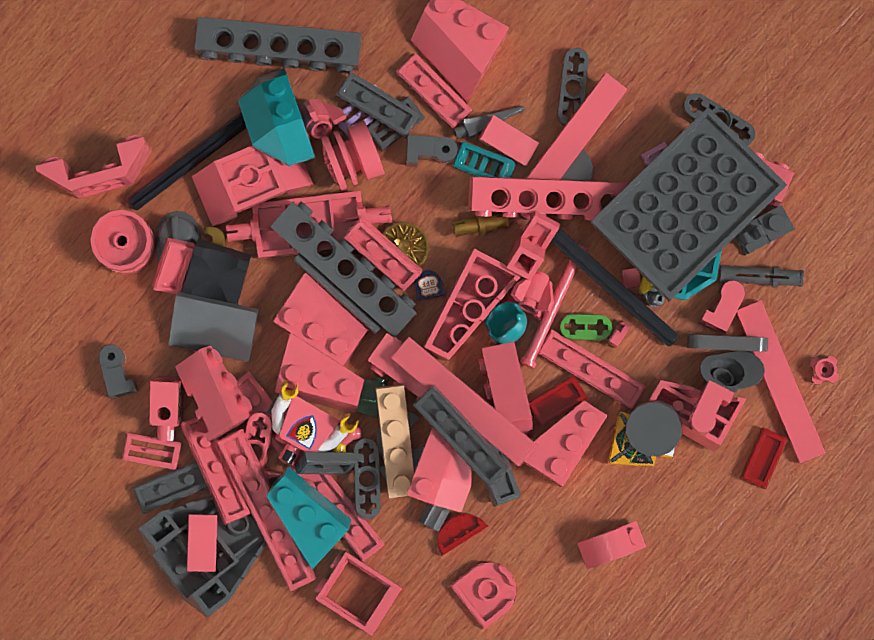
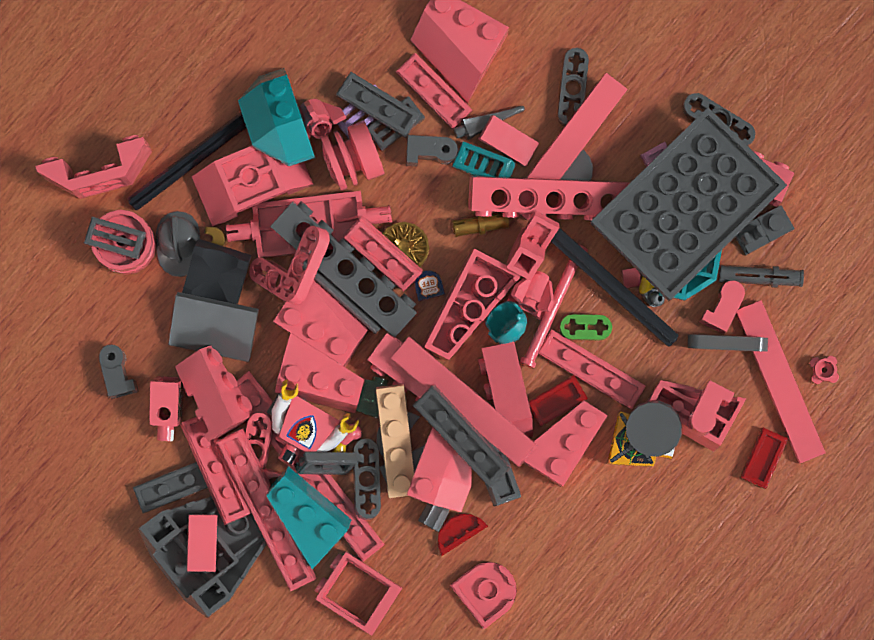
(136, 244): none -> dark grey tile
(173, 266): coral tile -> none
(175, 456): coral tile -> none
(211, 29): dark grey brick -> none
(294, 276): none -> coral beam
(611, 545): coral brick -> none
(618, 334): coral tile -> none
(733, 370): dark grey piece -> none

